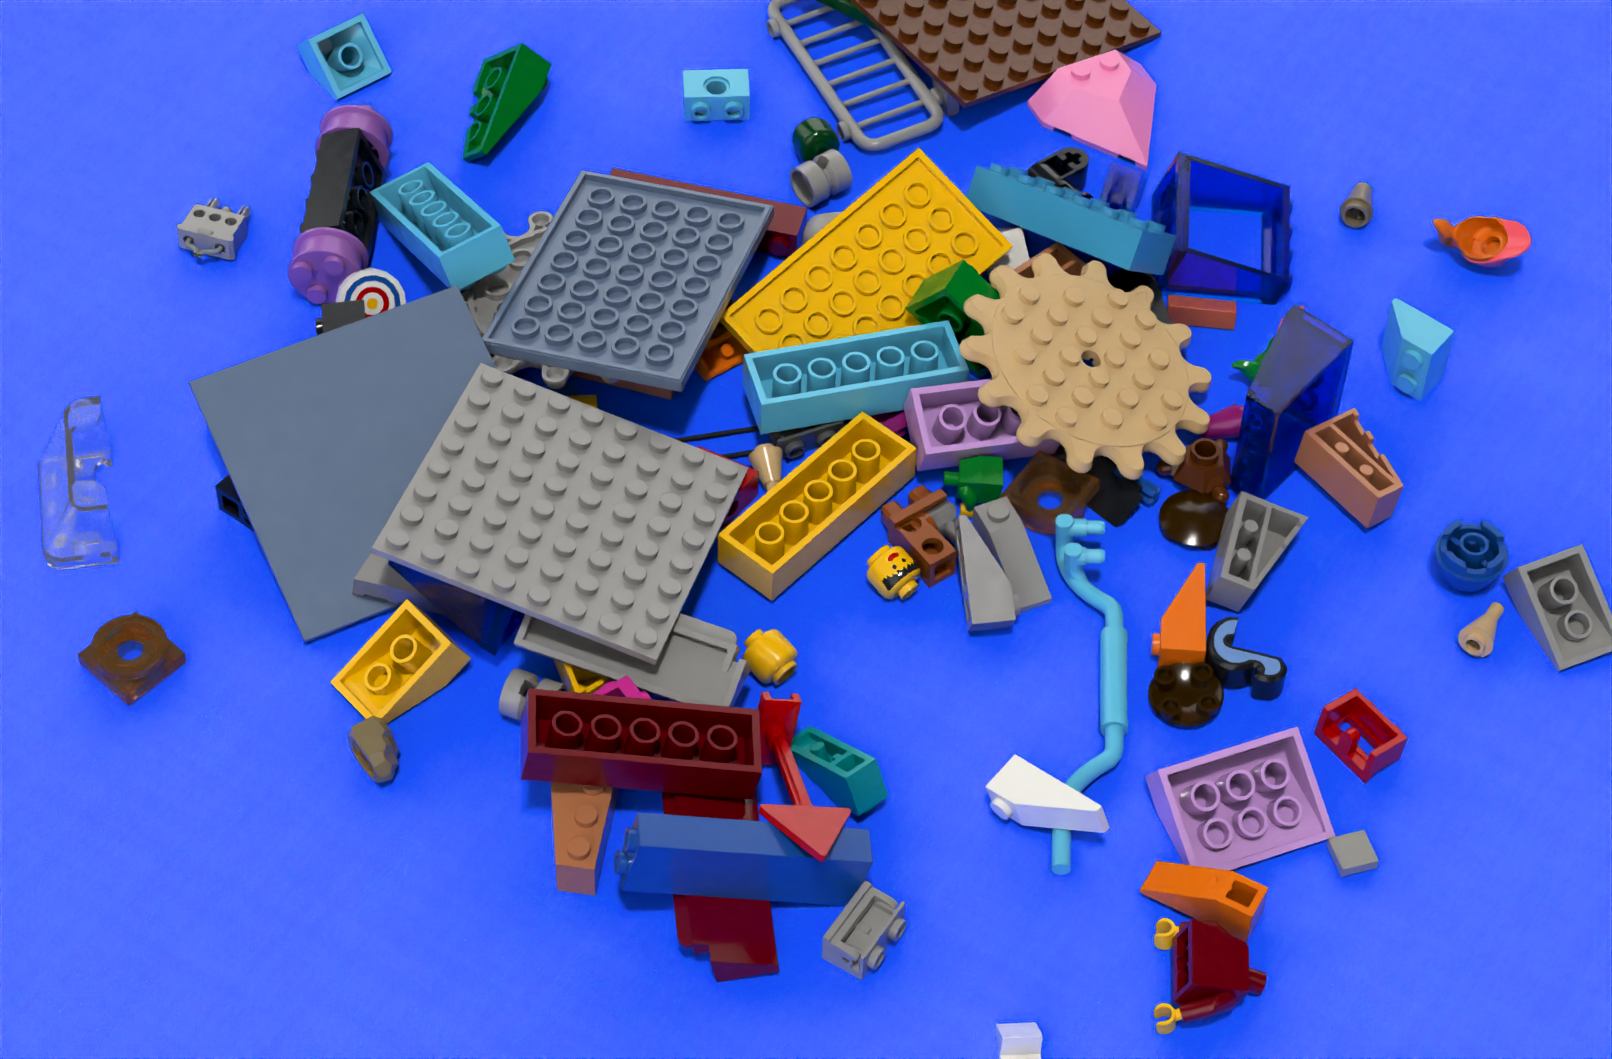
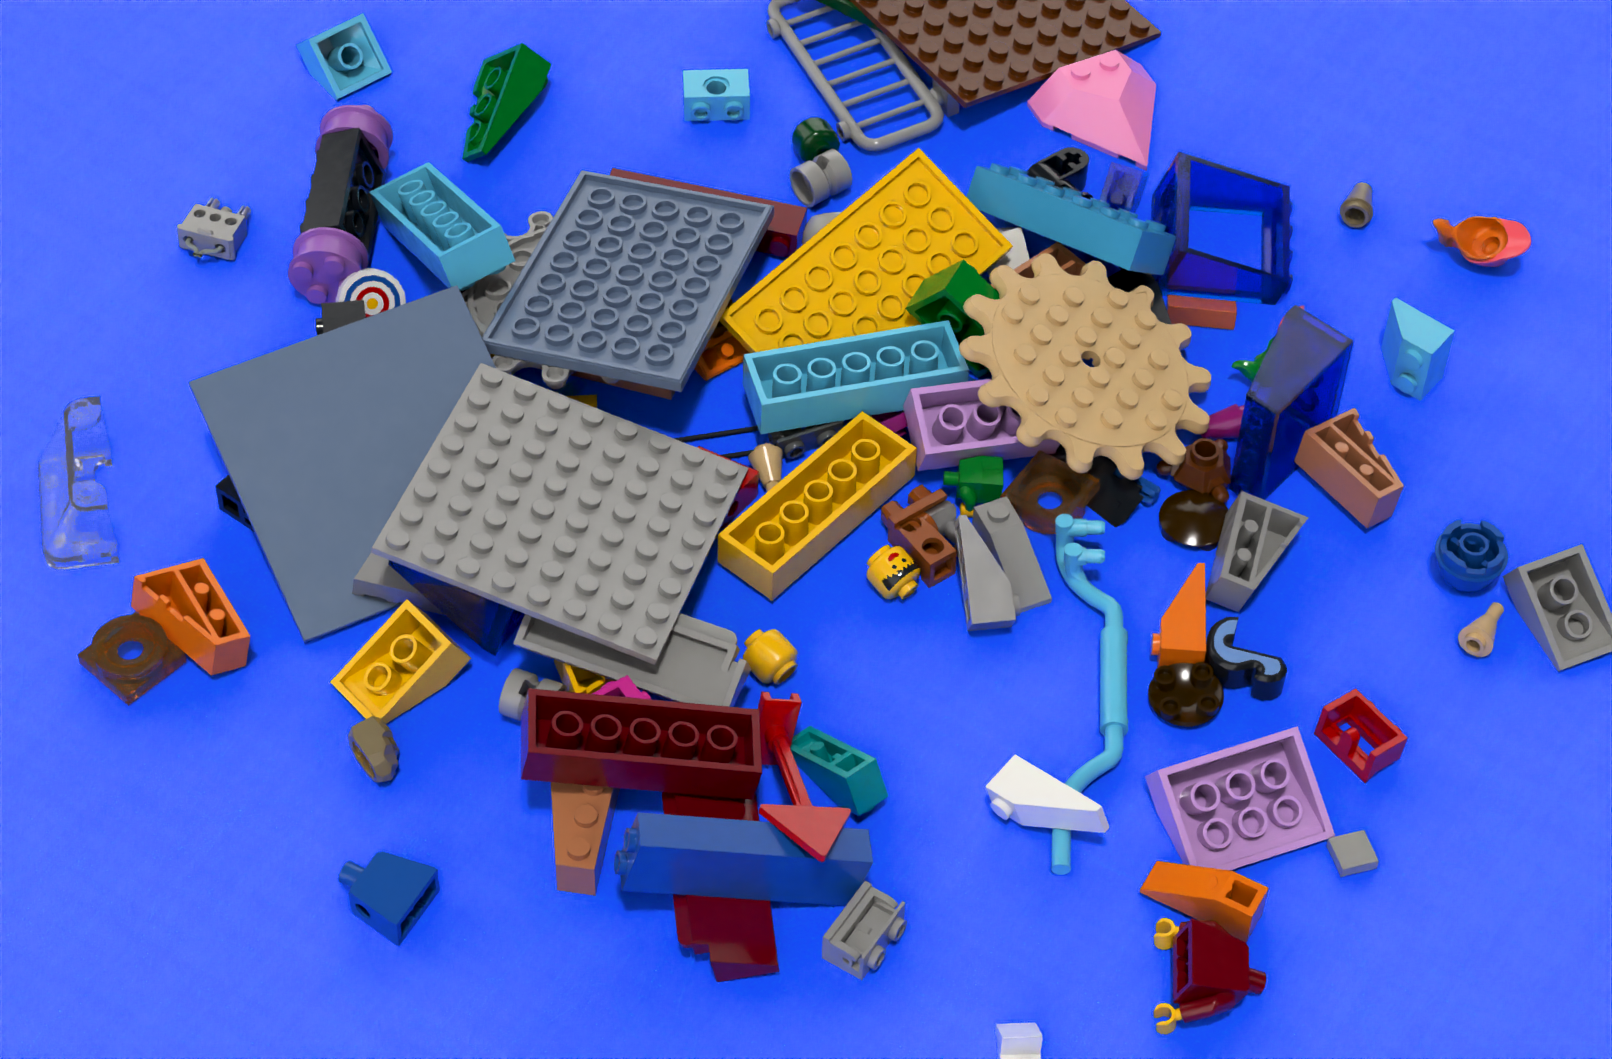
(194, 614): none -> orange wedge
(390, 893): none -> blue torso

